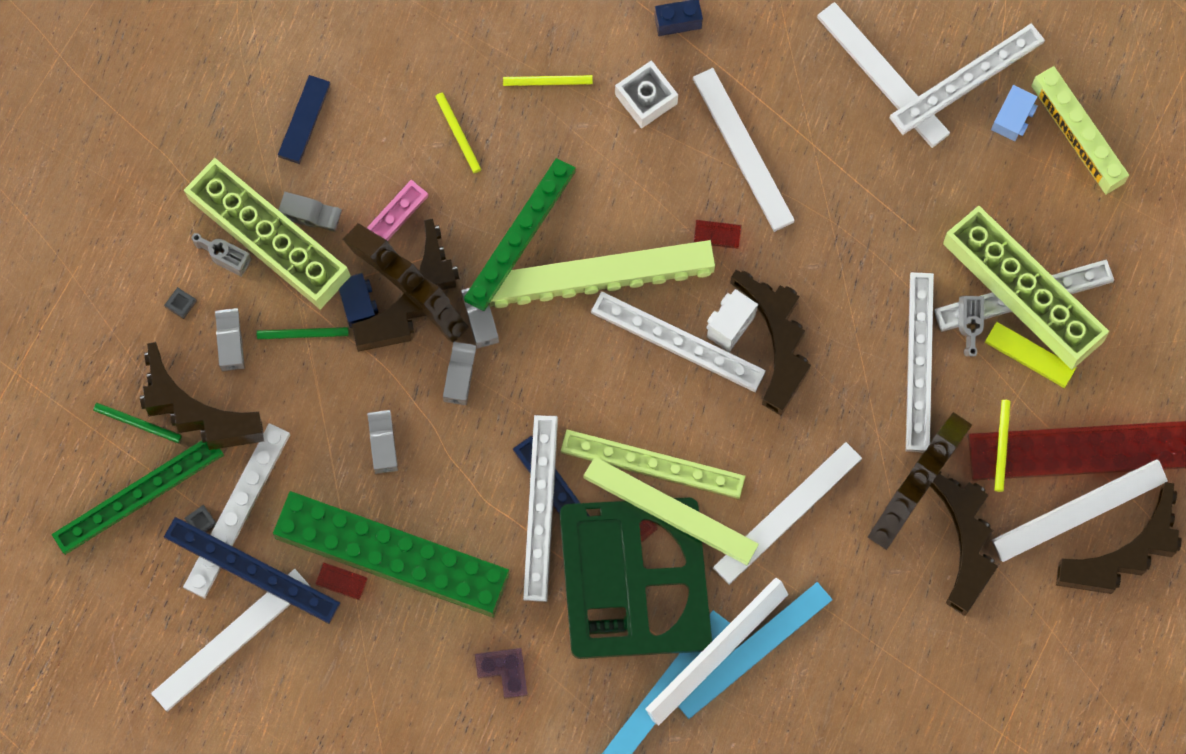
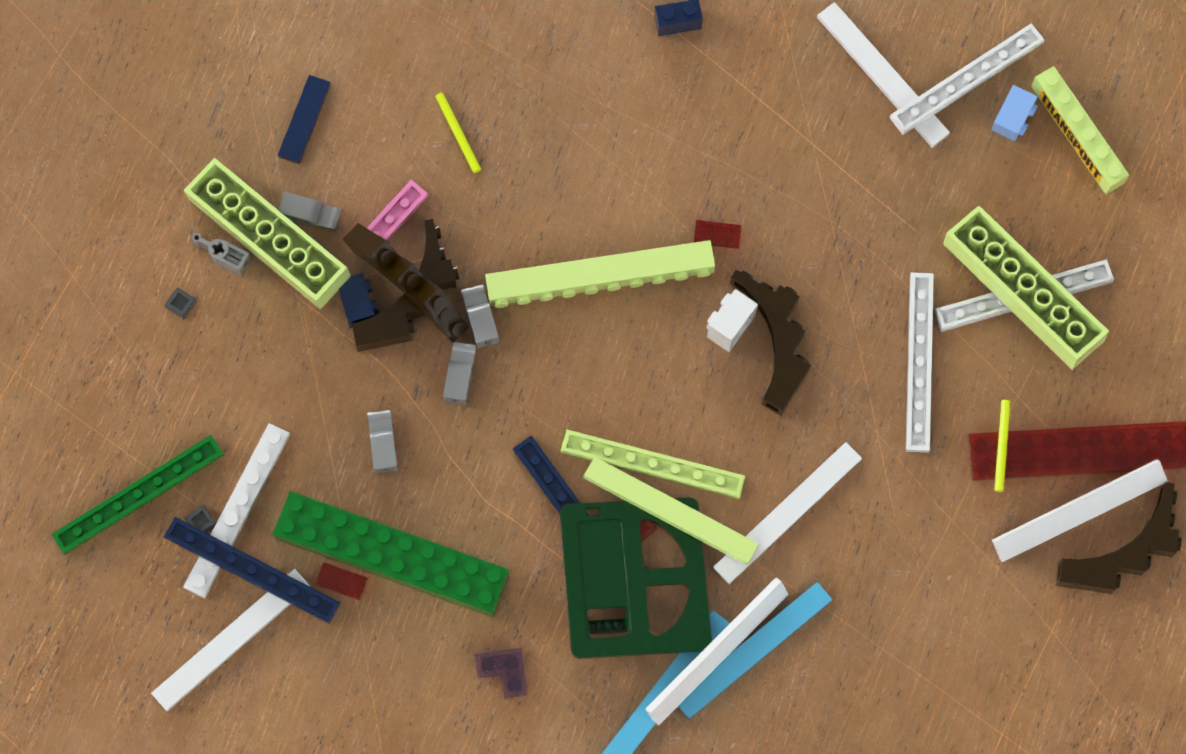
(136, 422): green piece -> none
(217, 426): dark brown arch -> none
(229, 340): light grey piece -> none
(302, 333): green bar -> none
(519, 234): green plate -> none
(540, 508): white tile -> none
(547, 80): neon yellow bar -> none
(646, 94): white brick -> none
(678, 341): white plate -> none
(743, 149): white tile -> none
(919, 480): dark brown arch -> none
(971, 311): light grey piece -> none
(972, 535): dark brown arch -> none
(1029, 354): neon yellow tile -> none

